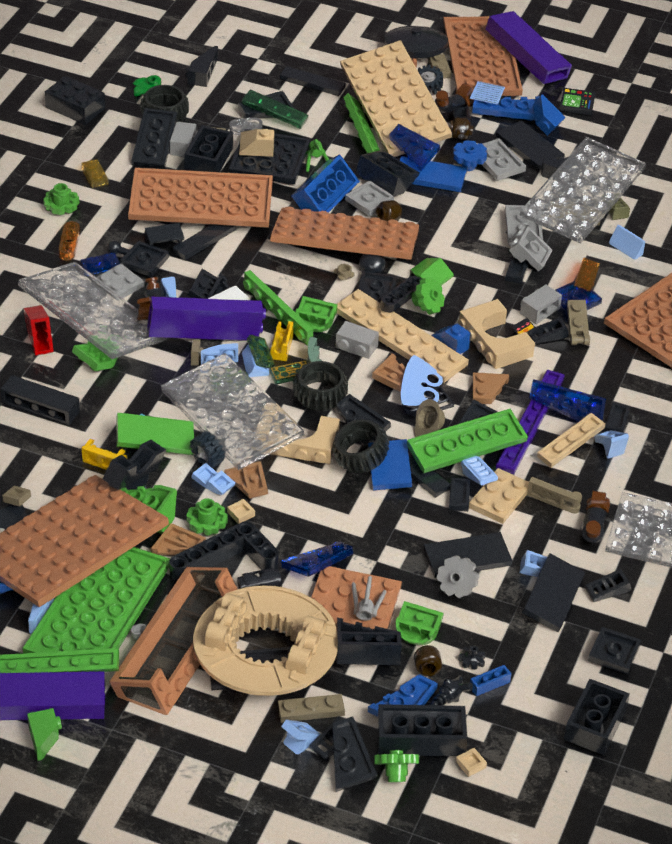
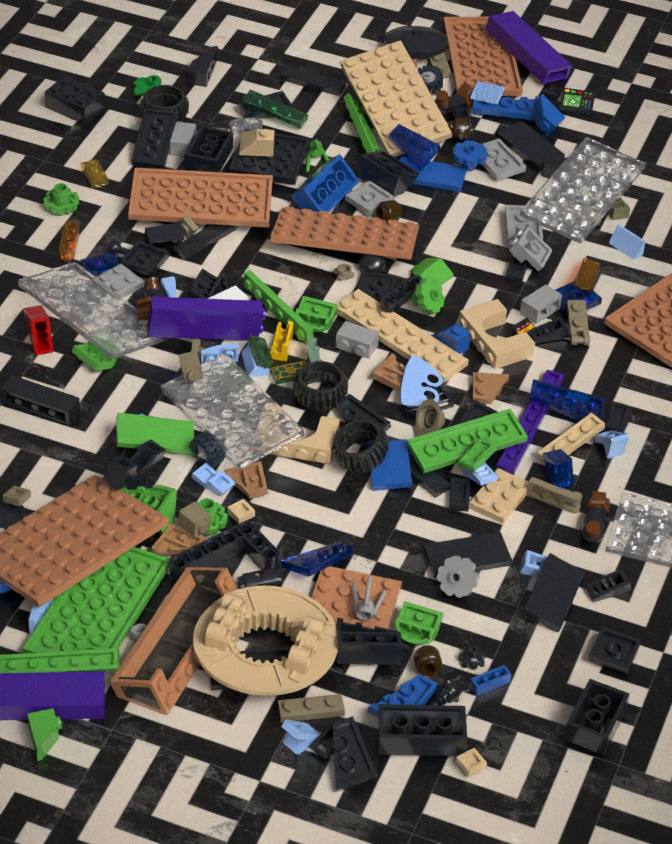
(97, 456): yellow hinge -> none
(188, 226): none -> dark tan plate
(190, 366): none -> dark tan brick
(194, 519): none -> dark tan brick
(396, 764): bright green plant -> none
(477, 455): none -> bright green plate
(559, 467): none -> clear blue slope

